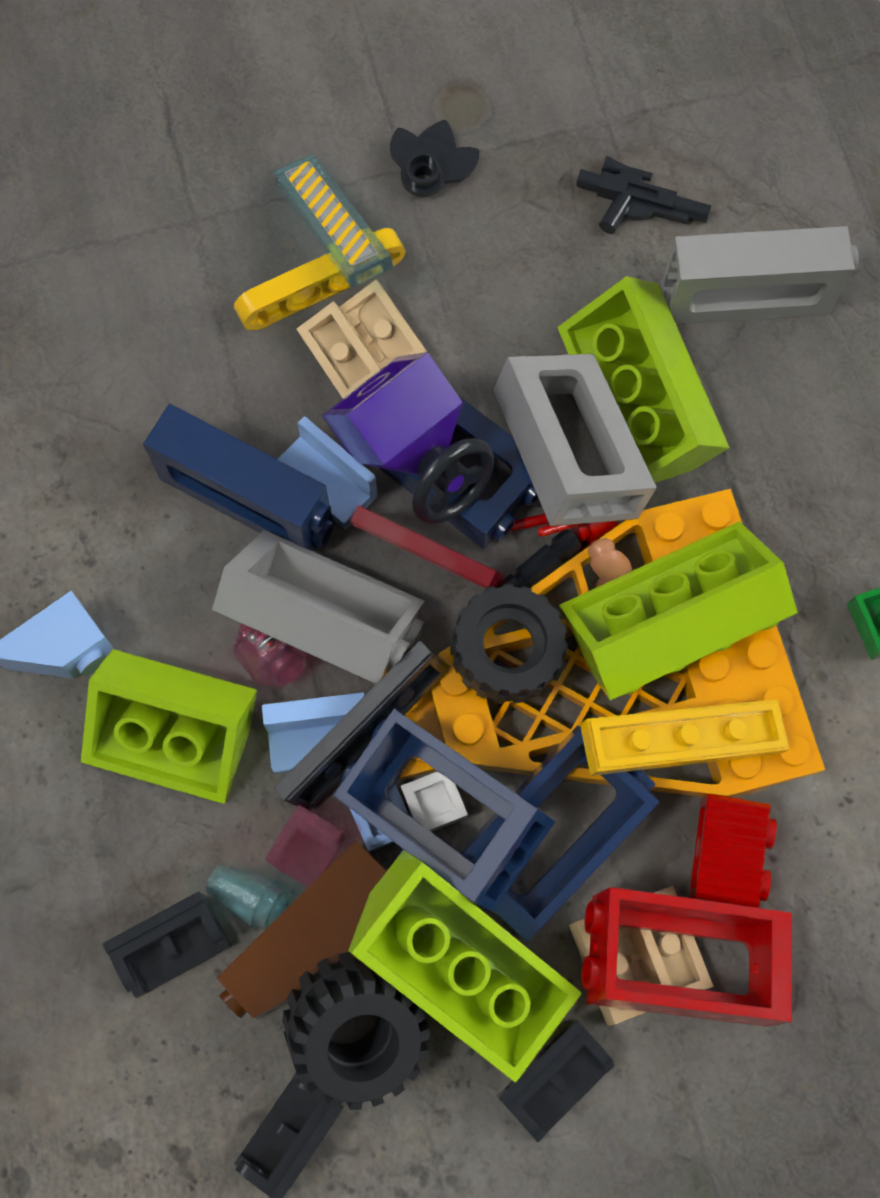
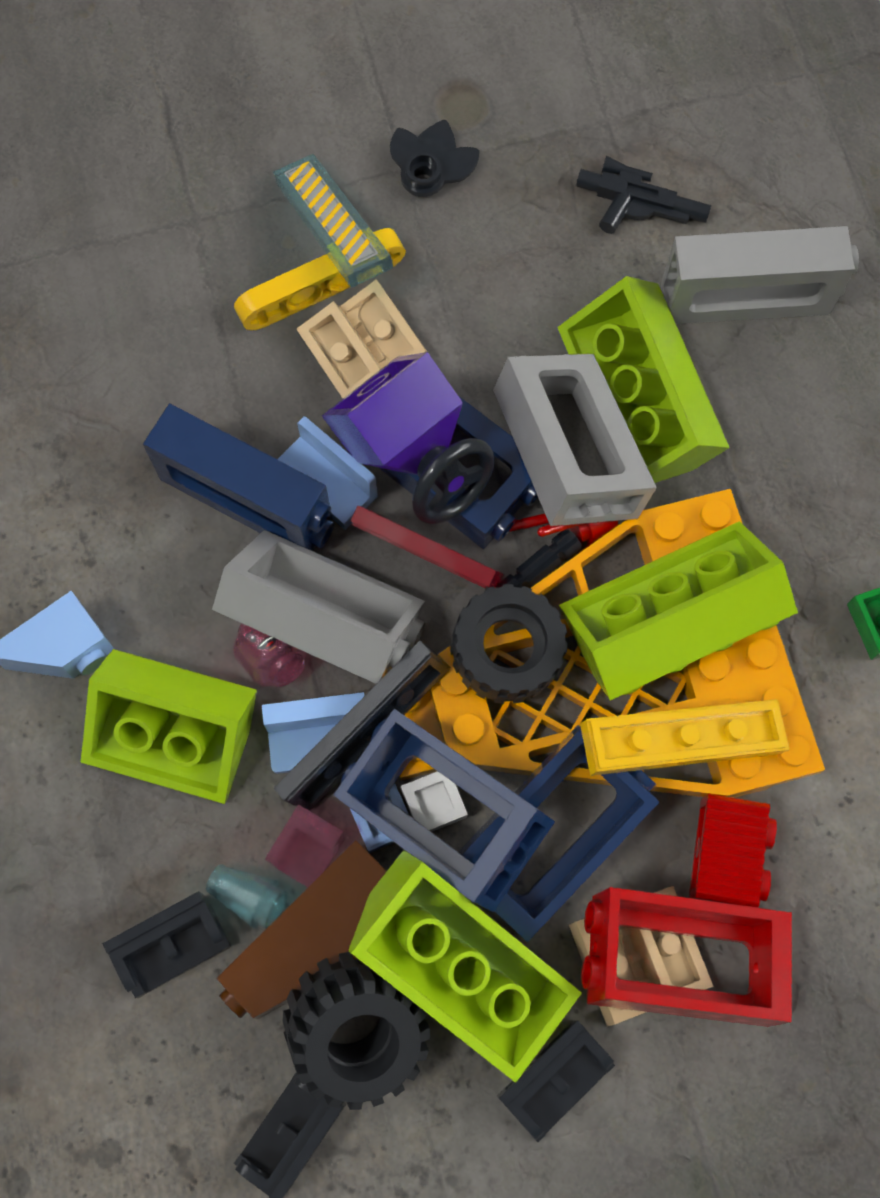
(607, 561): nougat arm -> none

